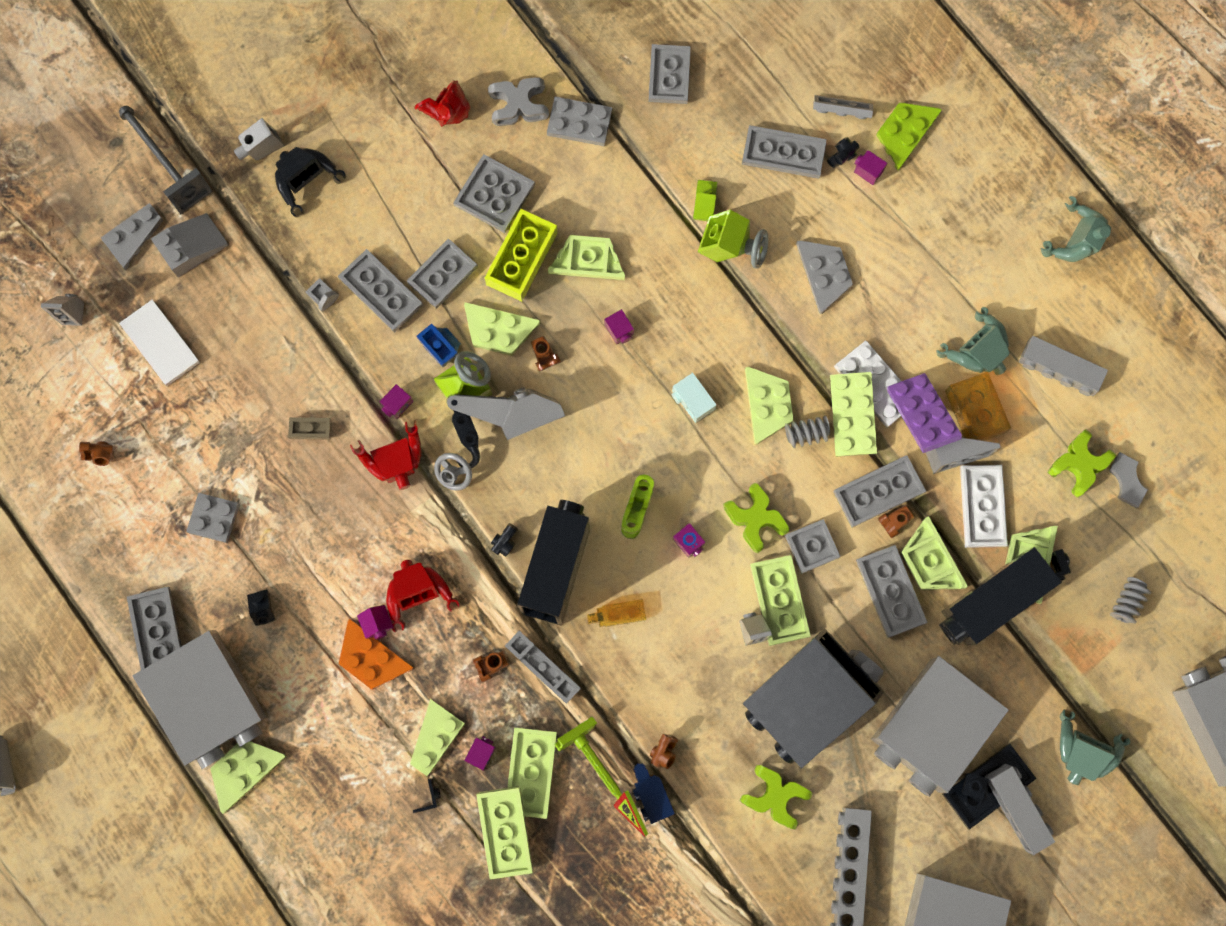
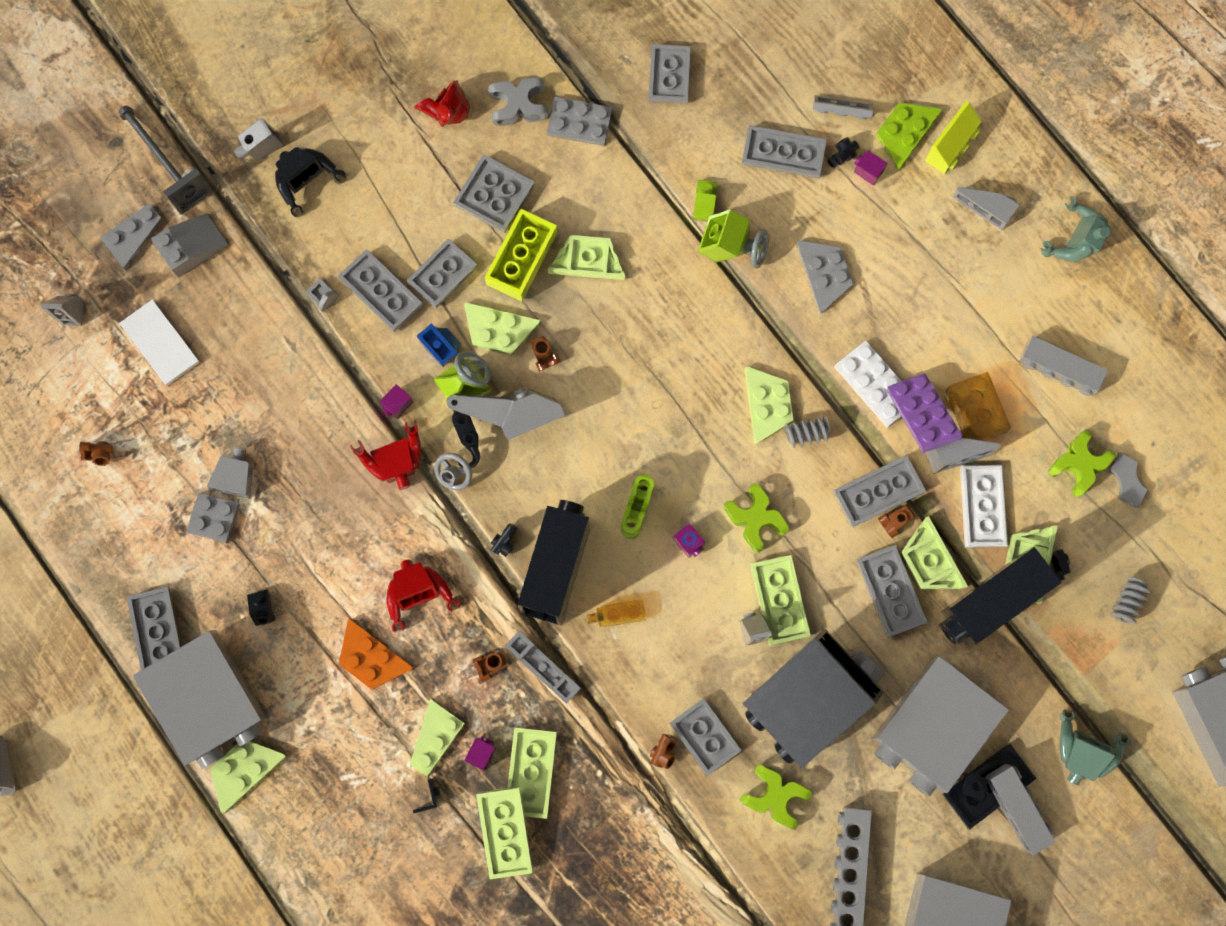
(232, 475): none -> light grey torso
(309, 428): dark tan plate -> none
(375, 622): magenta brick -> none
(619, 327): magenta brick -> none
(624, 802): lime piece -> none
(652, 795): dark blue hinge -> none
(693, 397): light aqua brick -> none
(705, 737): none -> light grey plate
(812, 546): light grey plate -> none
(853, 414): yellowish green plate -> none
(954, 139): none -> neon yellow slope
(985, 349): sand green torso -> none
(989, 205): none -> light grey slope

